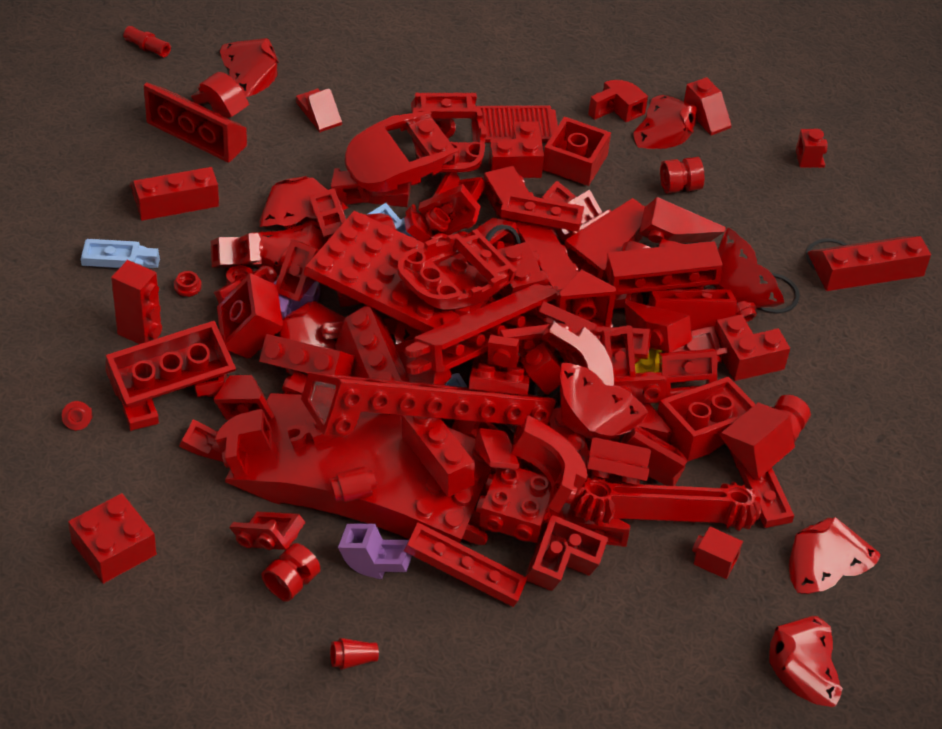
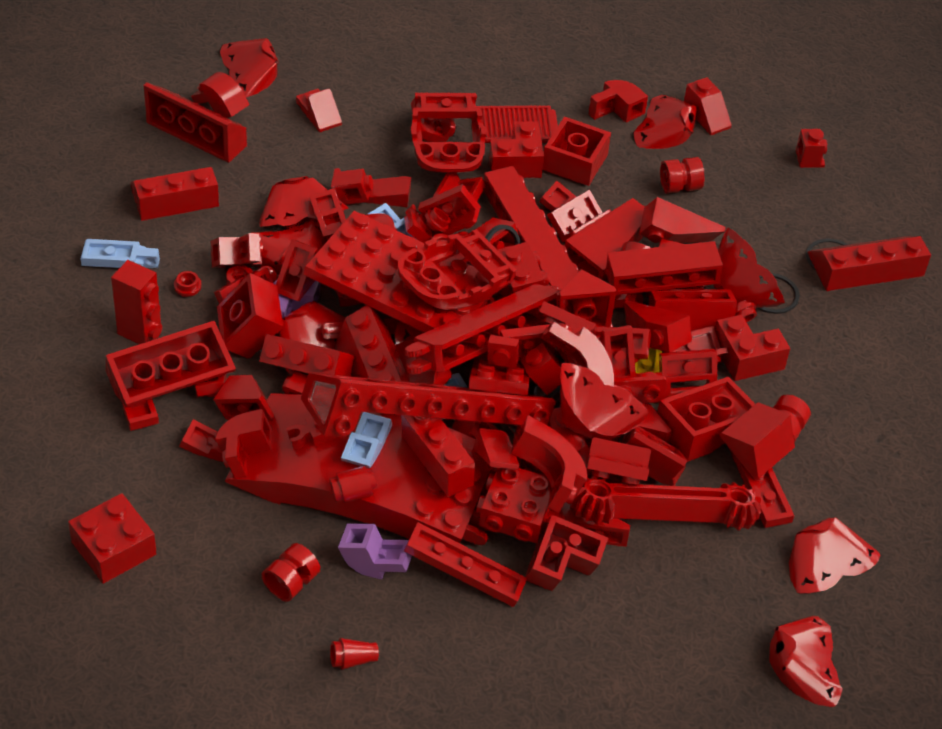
(76, 415): red plate -> none
(147, 41): red pin -> none
(268, 530): red bracket -> none
(367, 440): none -> light blue slope
(380, 164): red slope -> none
(542, 211): red plate -> none
(717, 552): red brick -> none

